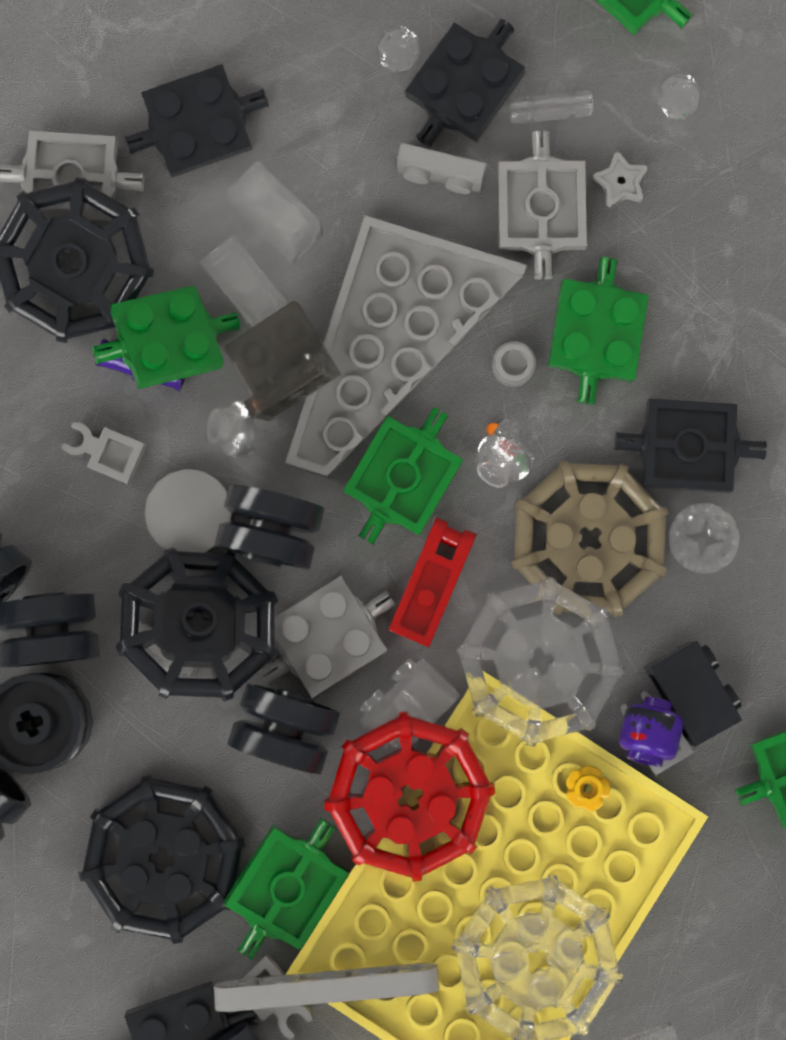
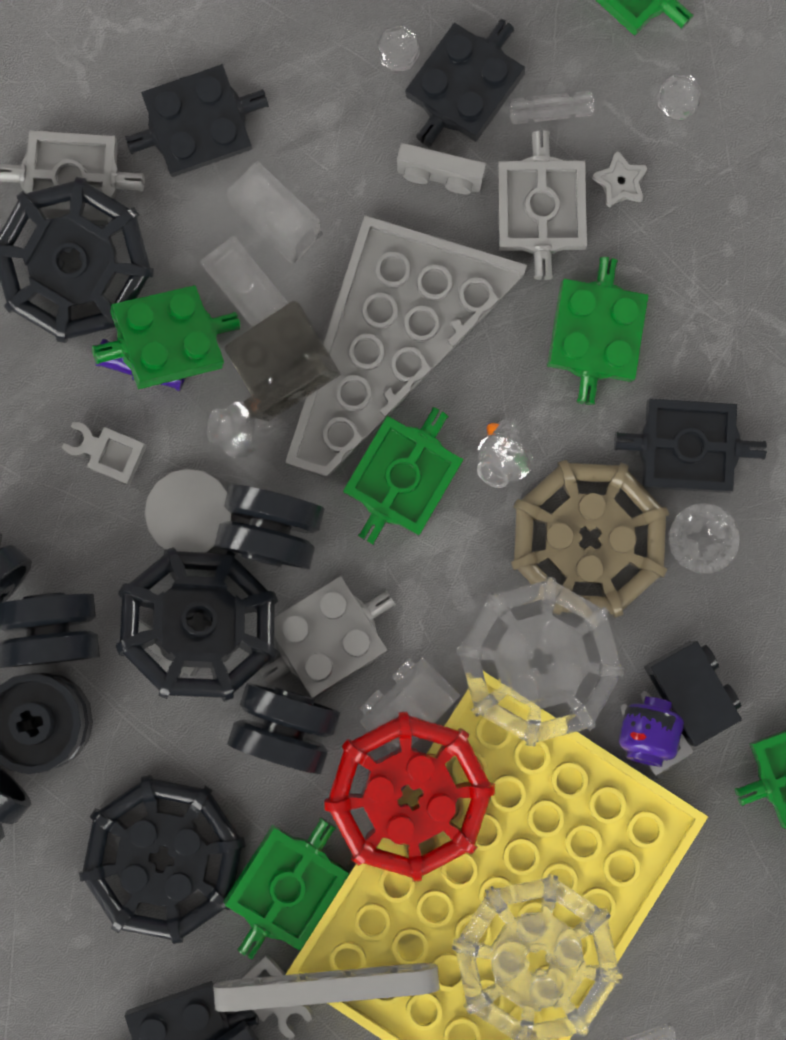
(431, 584): red plate -> none
(513, 364): light grey tile -> none
(578, 779): yellow plate -> none

